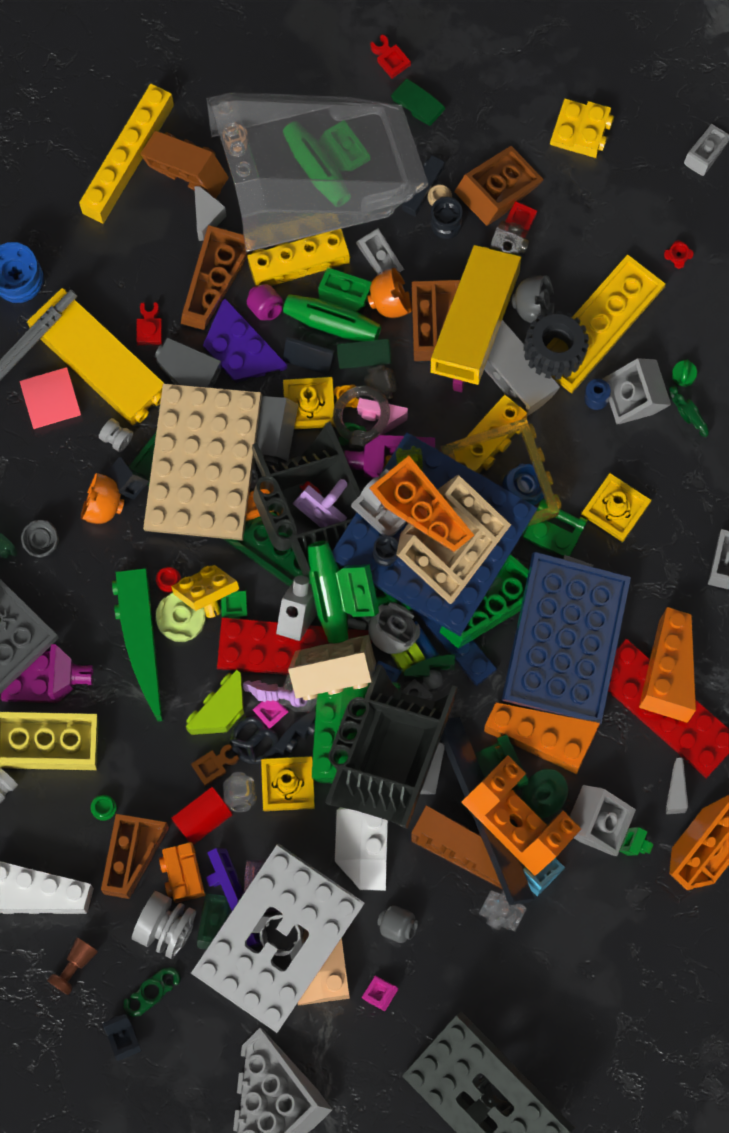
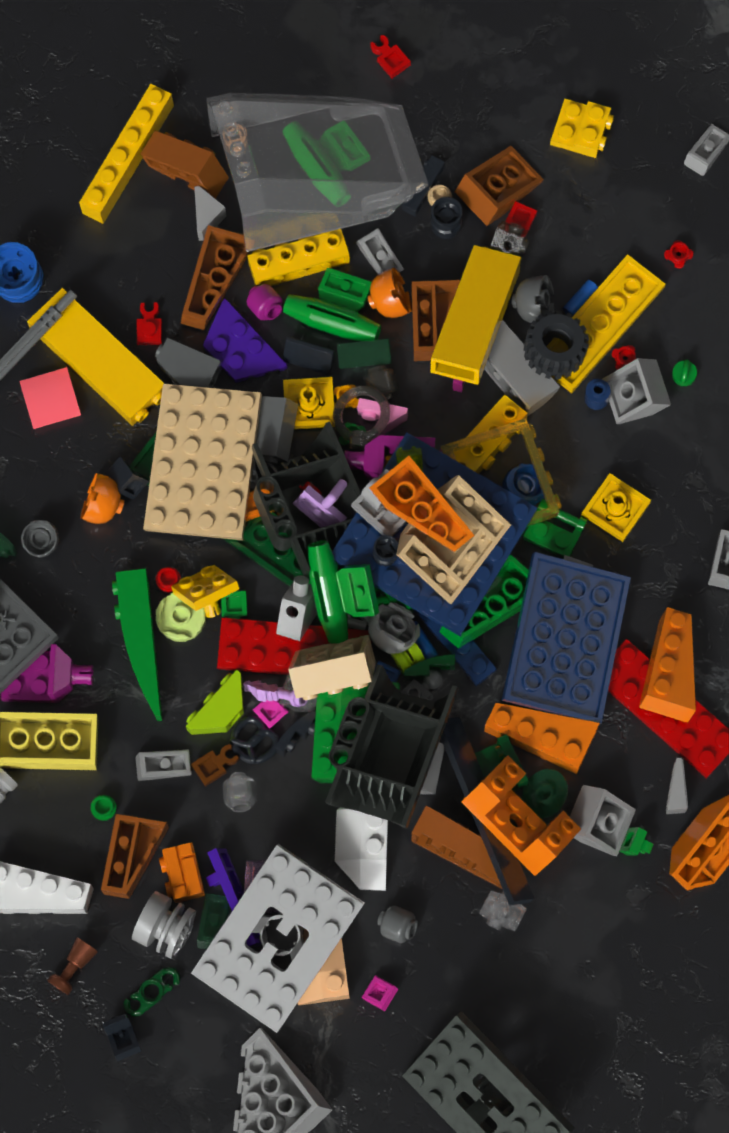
(116, 435): light grey wheel -> none
(162, 764): none -> light grey slope
(202, 816): red brick -> none
(277, 771): yellow plate -> none
(418, 101): dark green slope -> none
(544, 877): medium azure slope -> none
(580, 297): none -> blue axle
(618, 354): none -> red plate
(688, 411): dark green piece -> none

